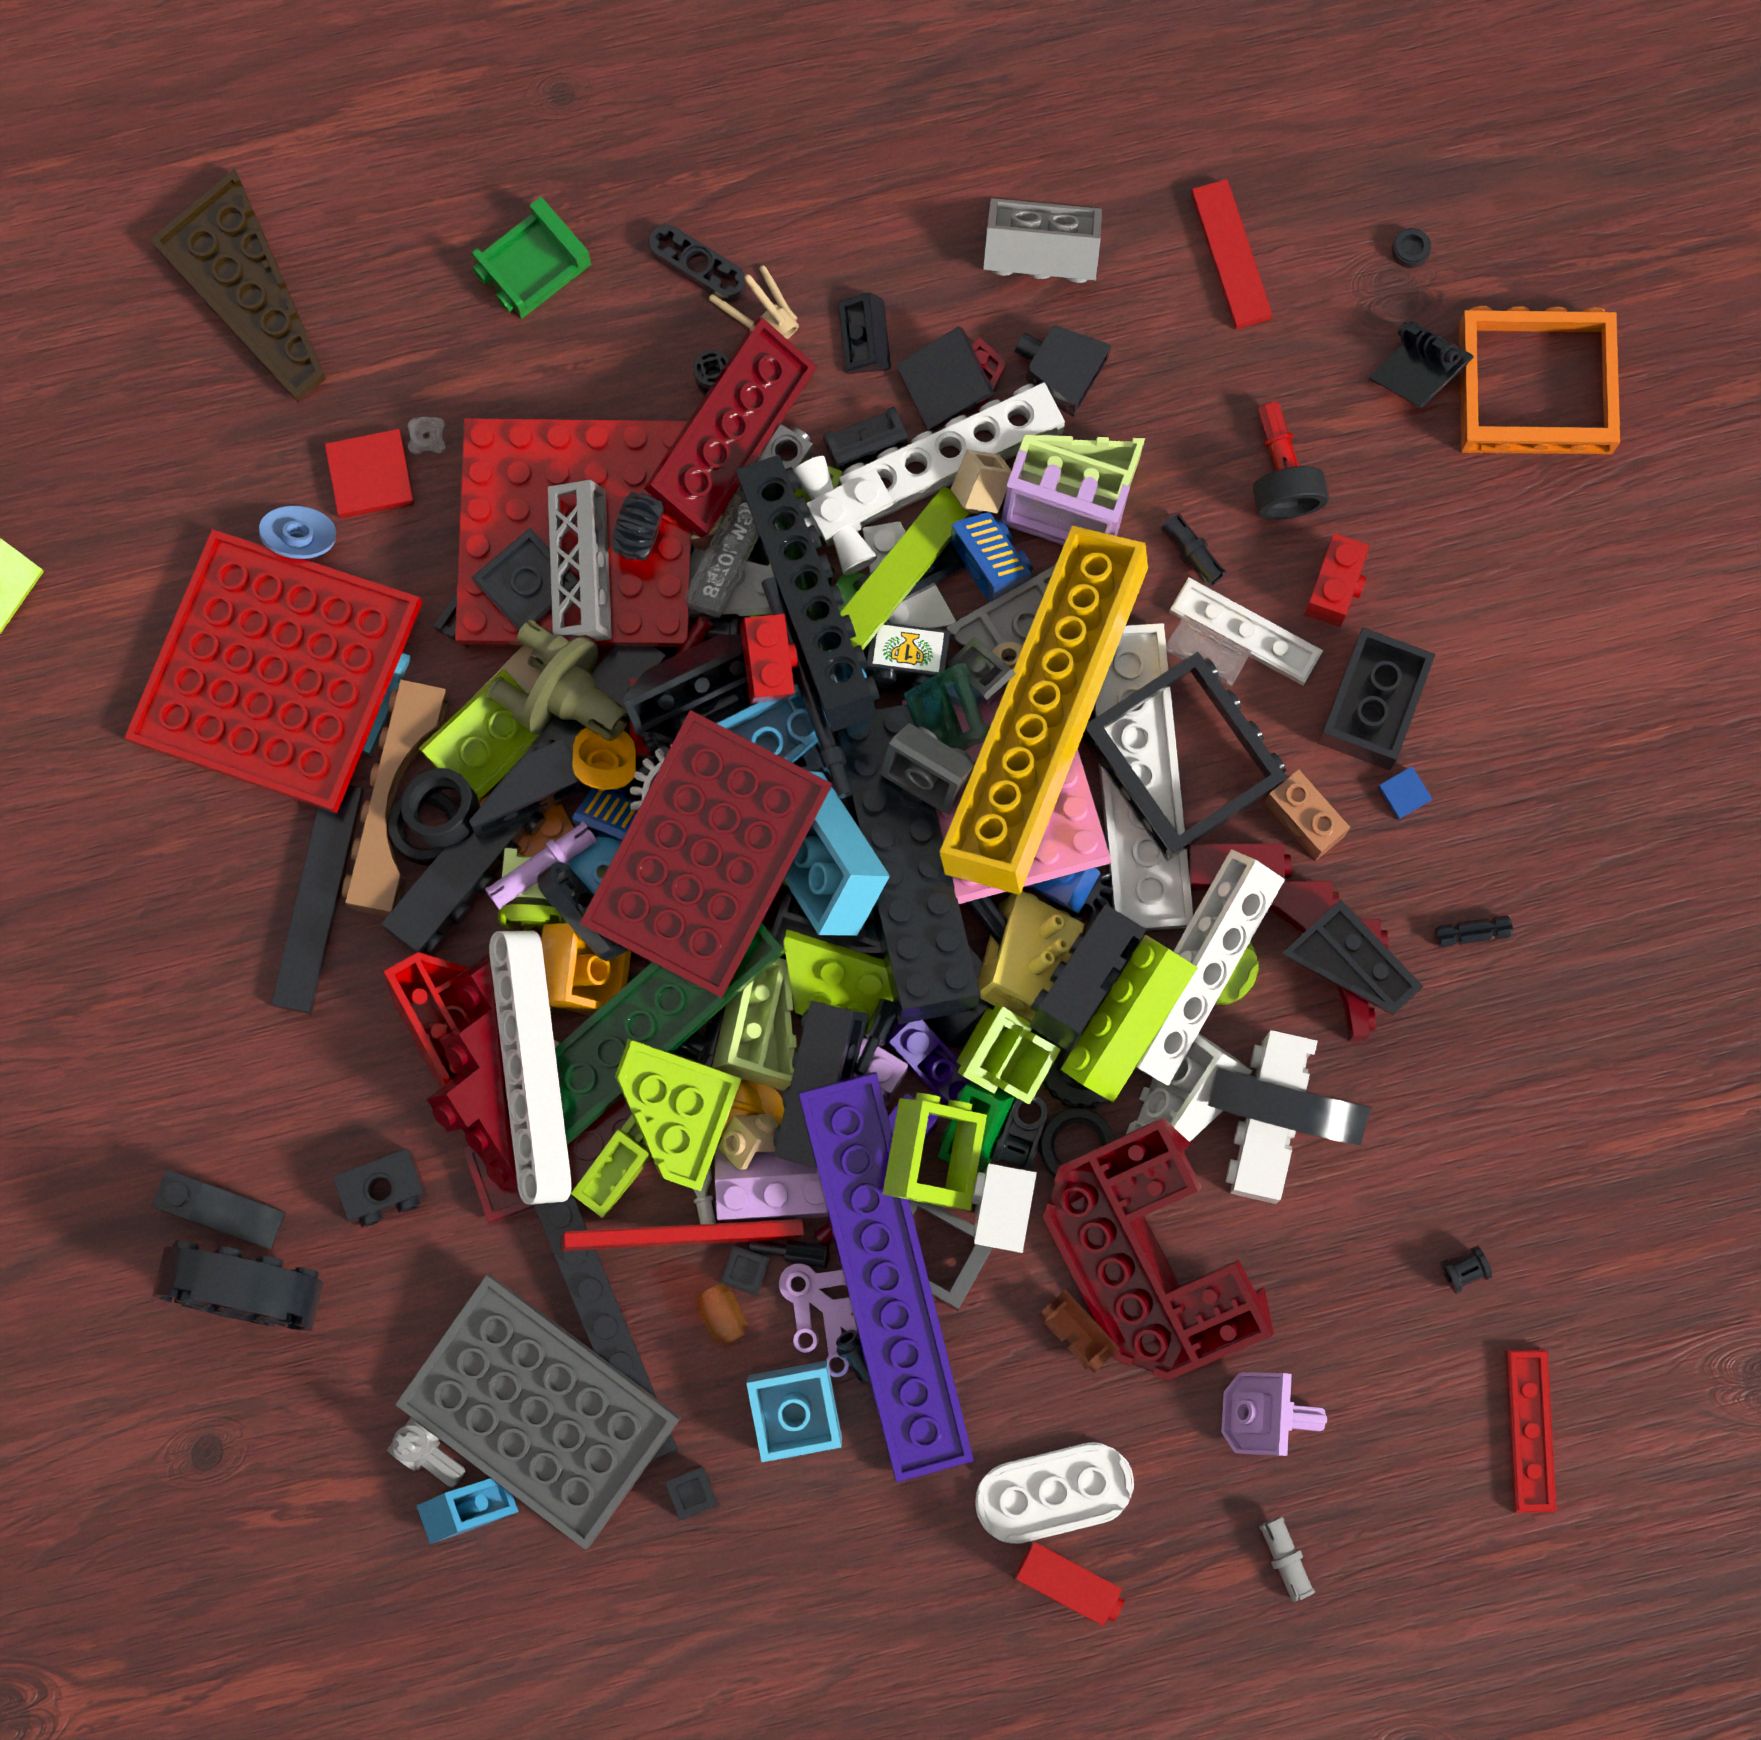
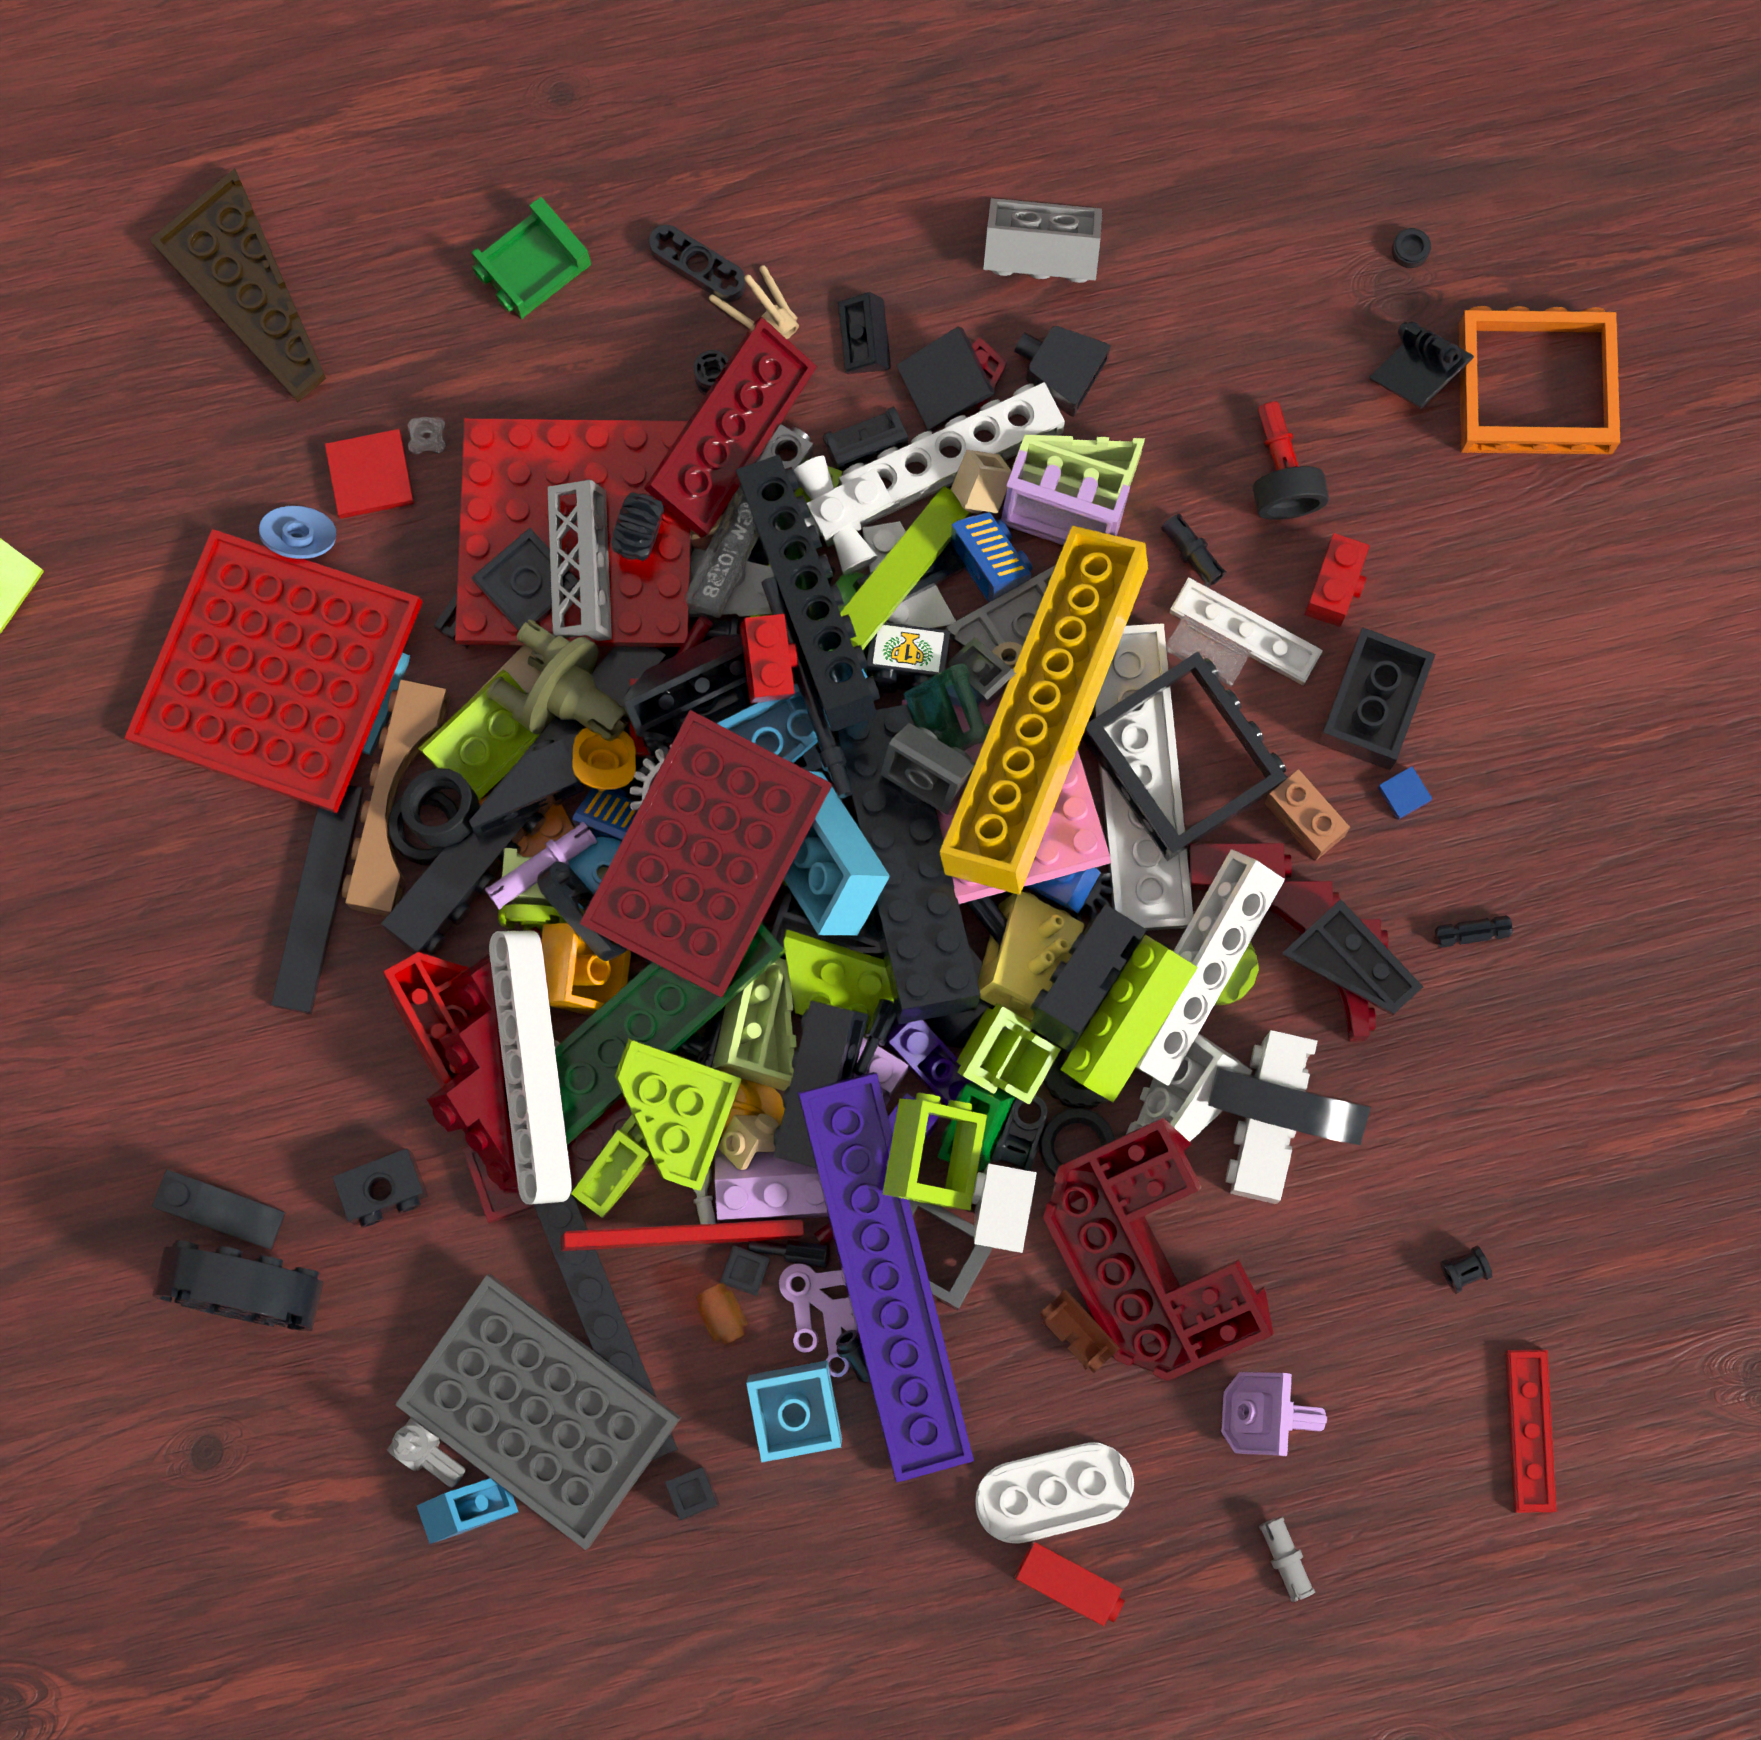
(1231, 254): red tile -> none

